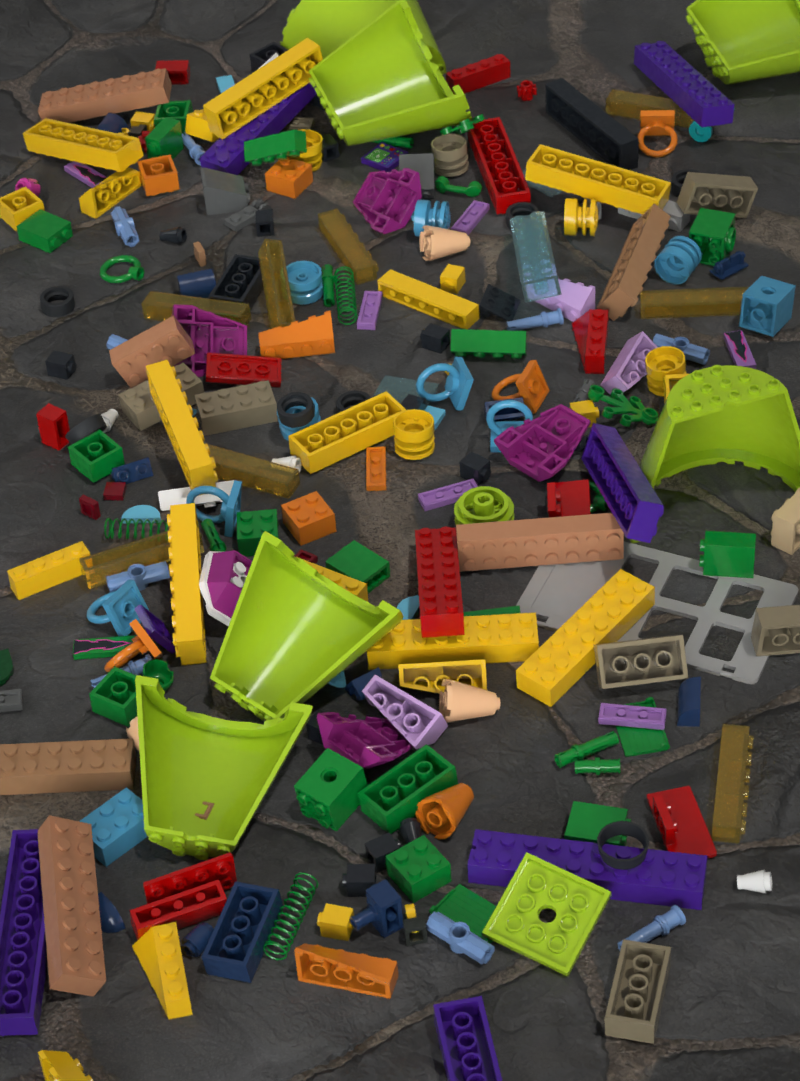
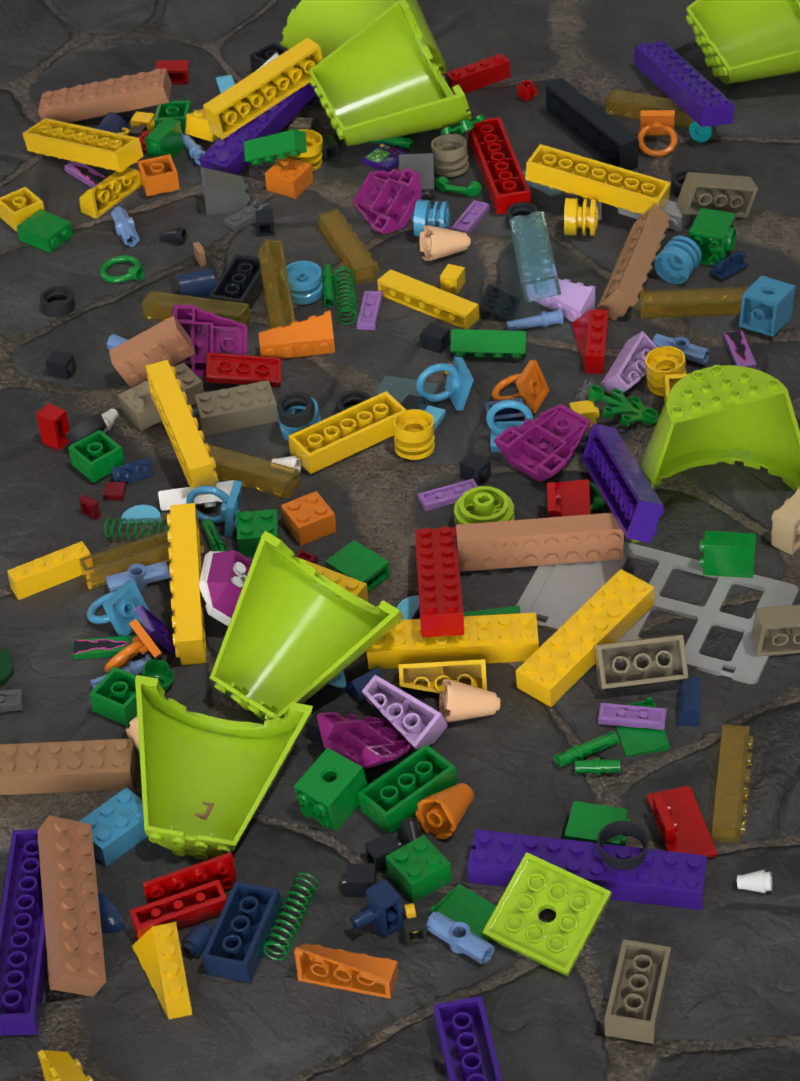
(32, 184): dark pink head -> none
(335, 922): yellow brick -> none
(376, 468): orange tile -> none
(660, 926): medium blue pin -> none

